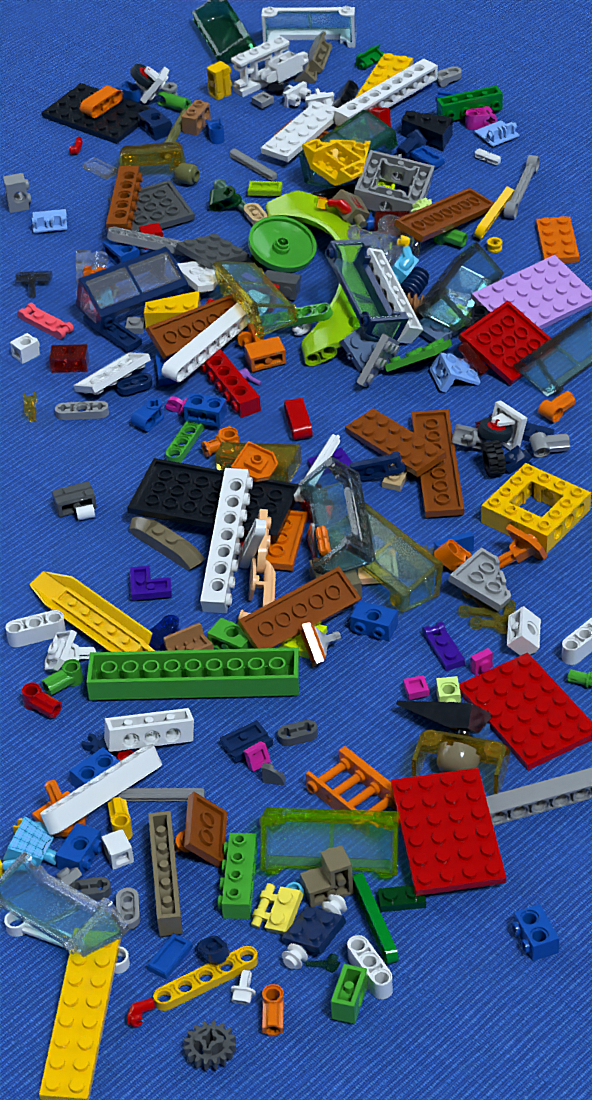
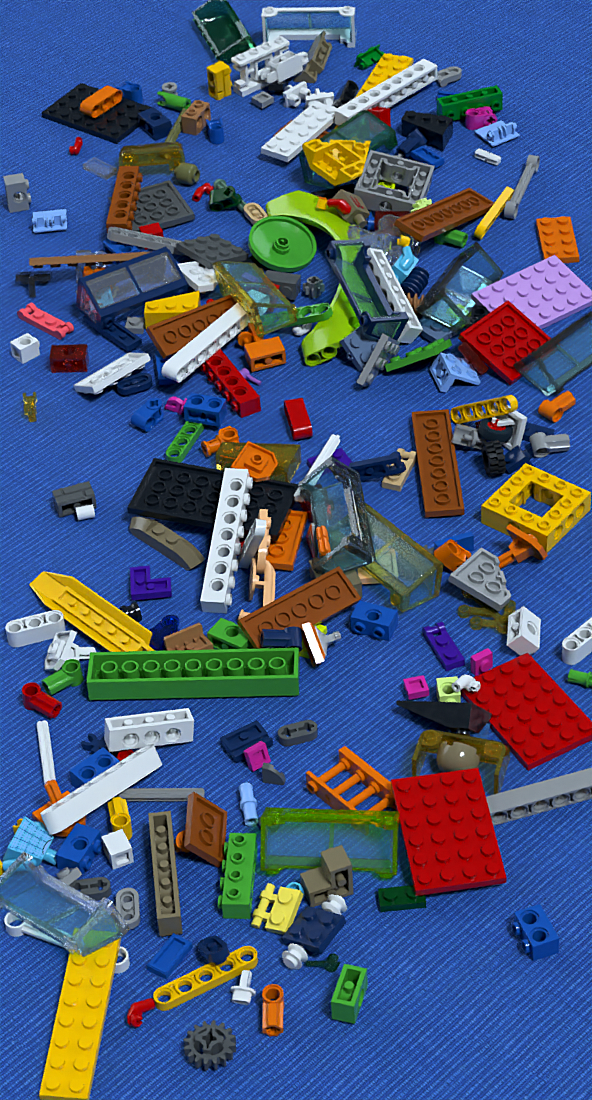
(46, 751): none -> white axle
(89, 260): none -> medium nougat plate
(93, 409): light grey beam -> none
(132, 611): none -> black wheel
(148, 80): plate -> none
(200, 191): none -> red arm
(248, 804): none -> light blue pin
(253, 164): light grey axle -> none
(265, 188): lime plate -> none
(287, 638): none -> dark blue piece
(313, 287): none -> light grey gear
(364, 955): white beam -> none
(374, 919): green beam -> none
(388, 436): dark orange plate -> none
(466, 682): none -> white arm
(489, 408): none -> yellow beam
(494, 245): yellow bush -> none

